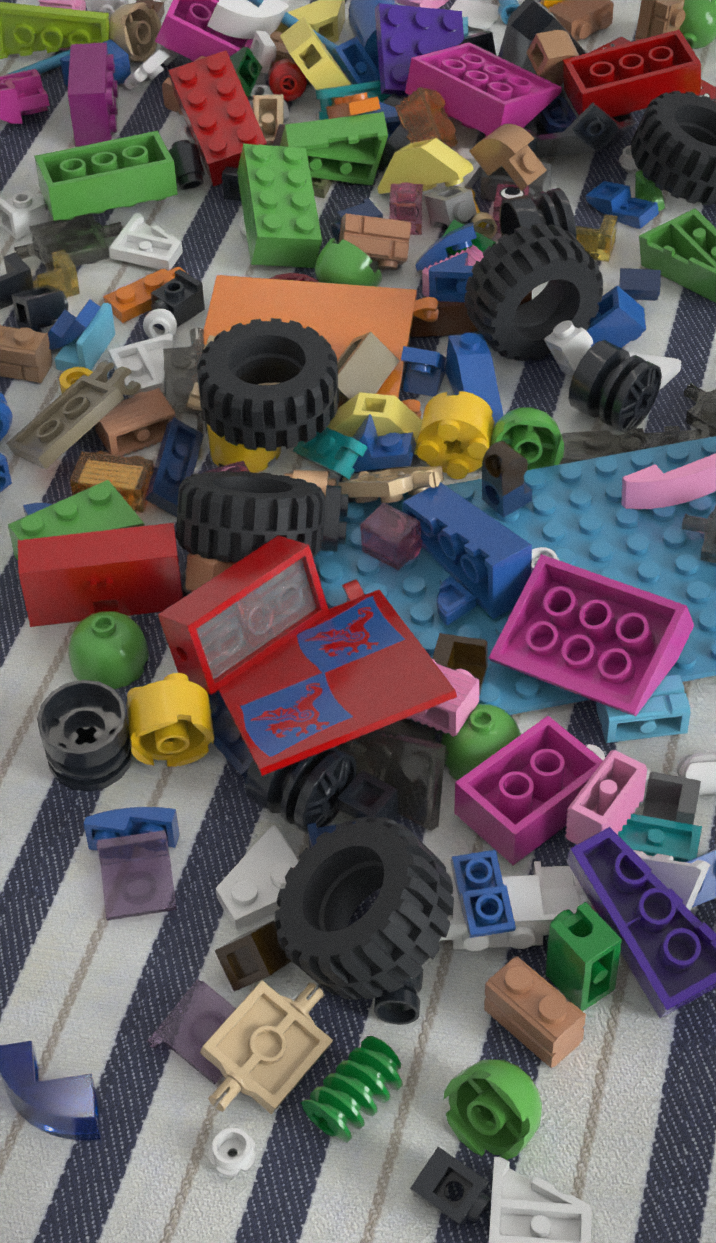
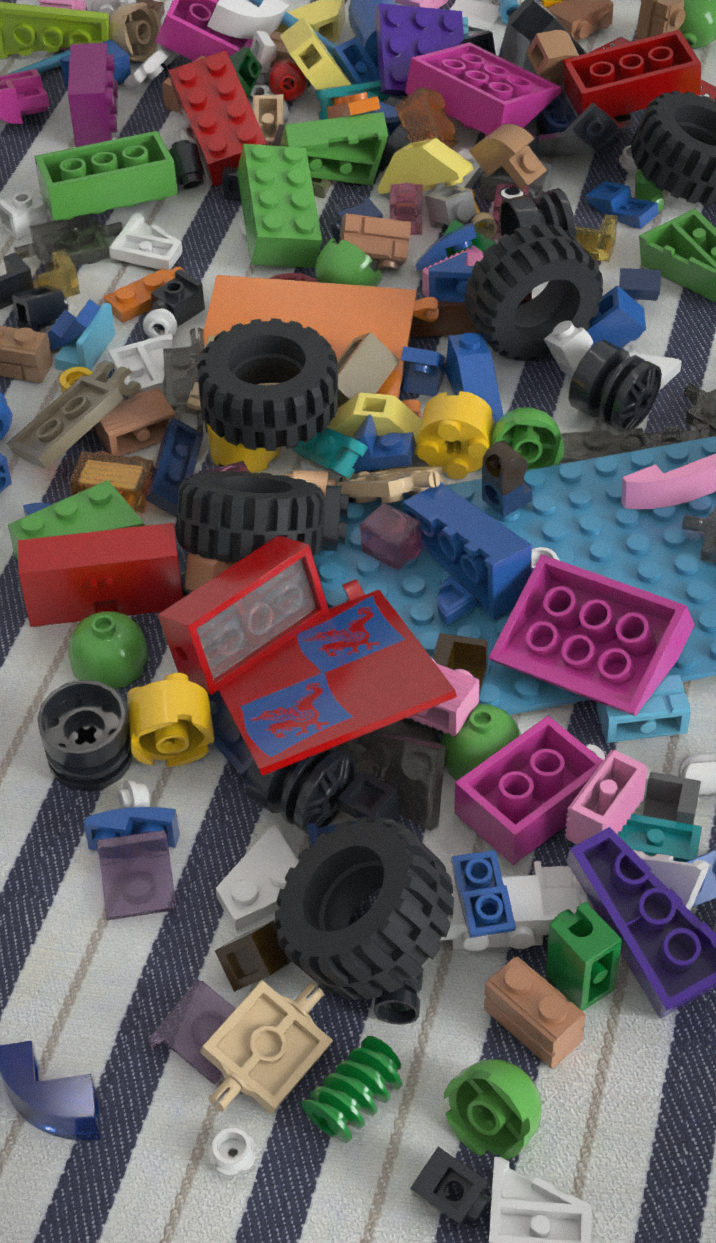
(133, 795): none -> white plate

